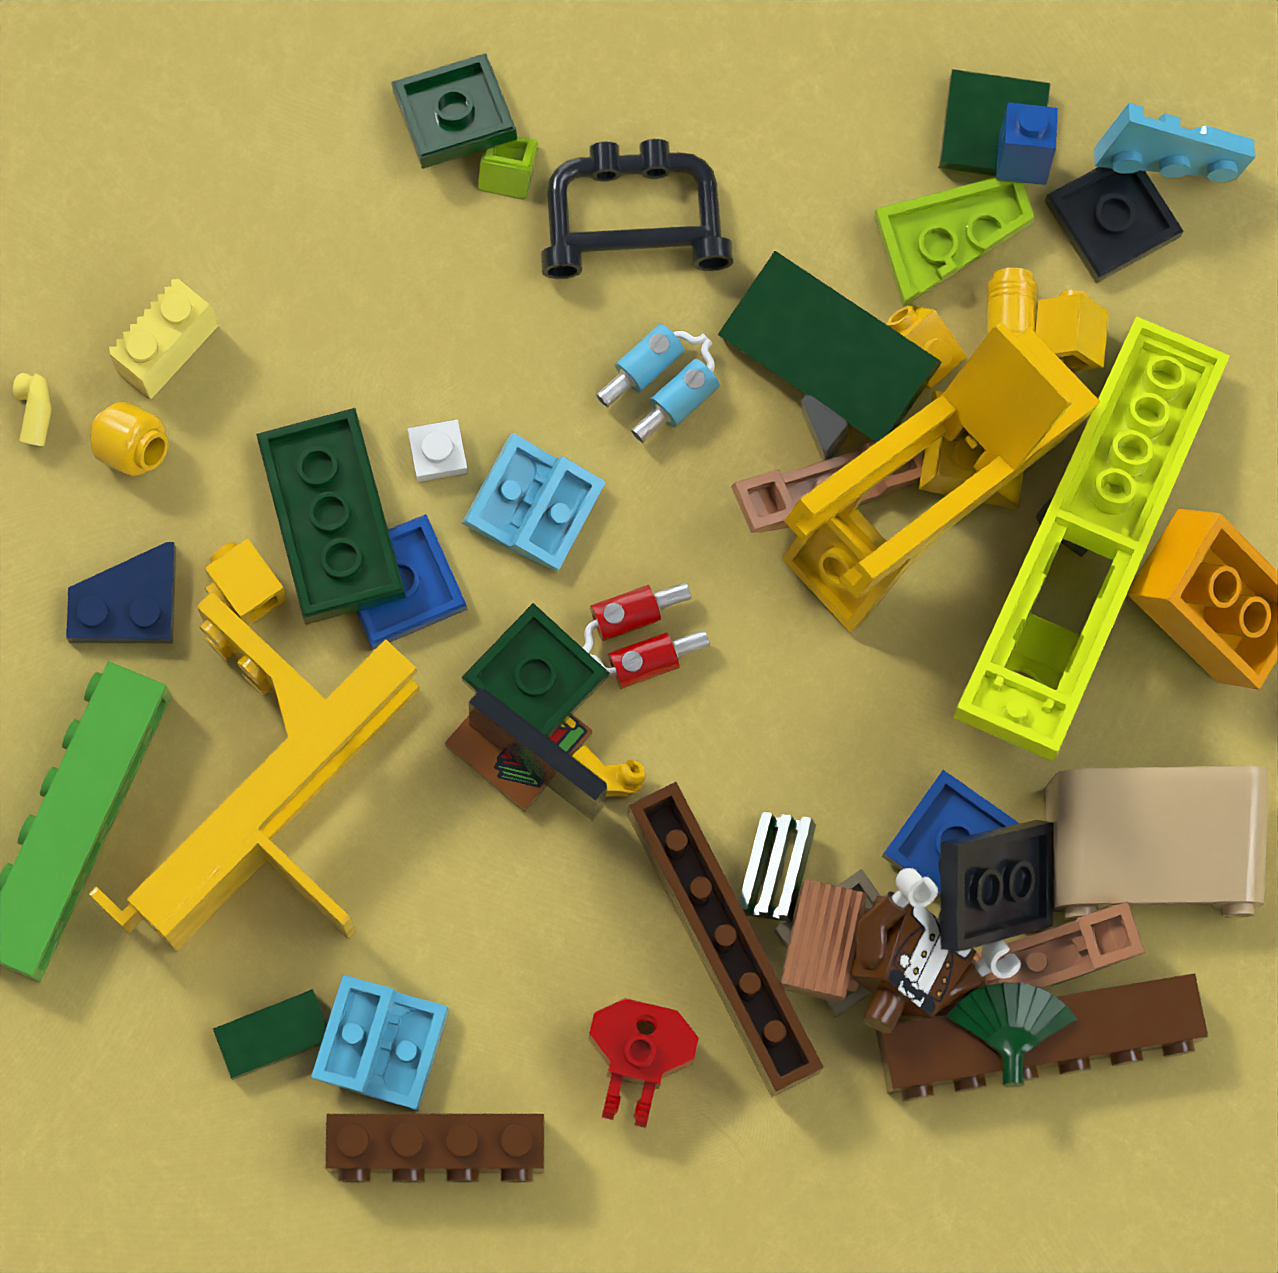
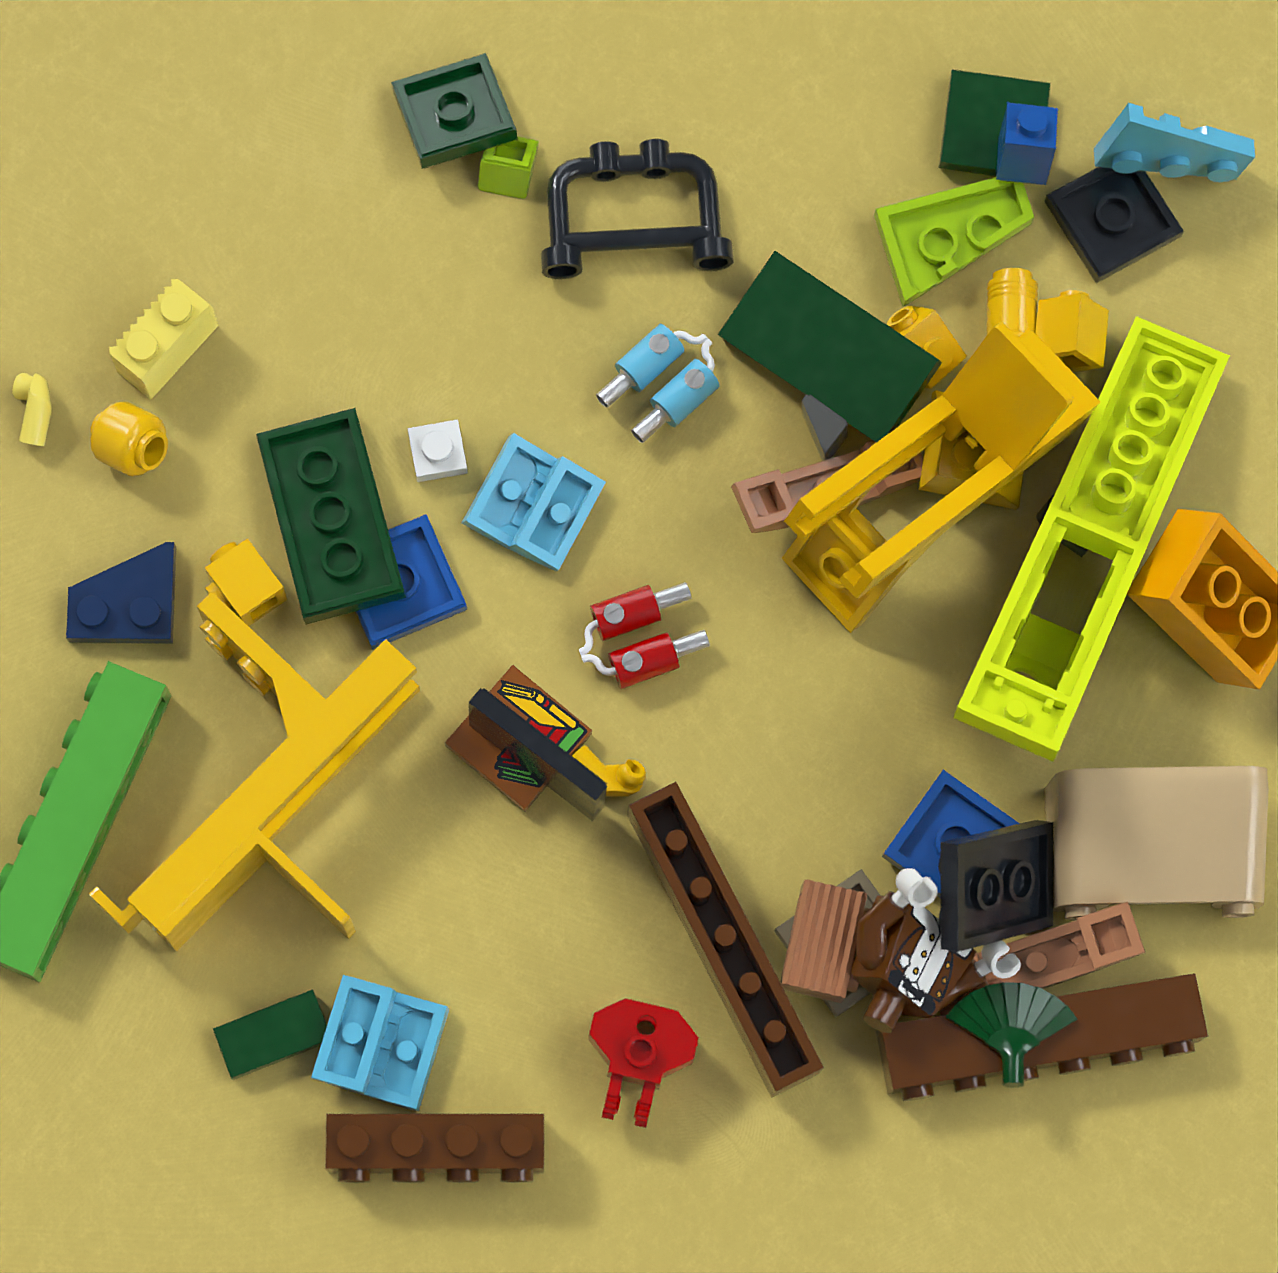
(537, 671): dark green tile -> none
(784, 826): tile -> none

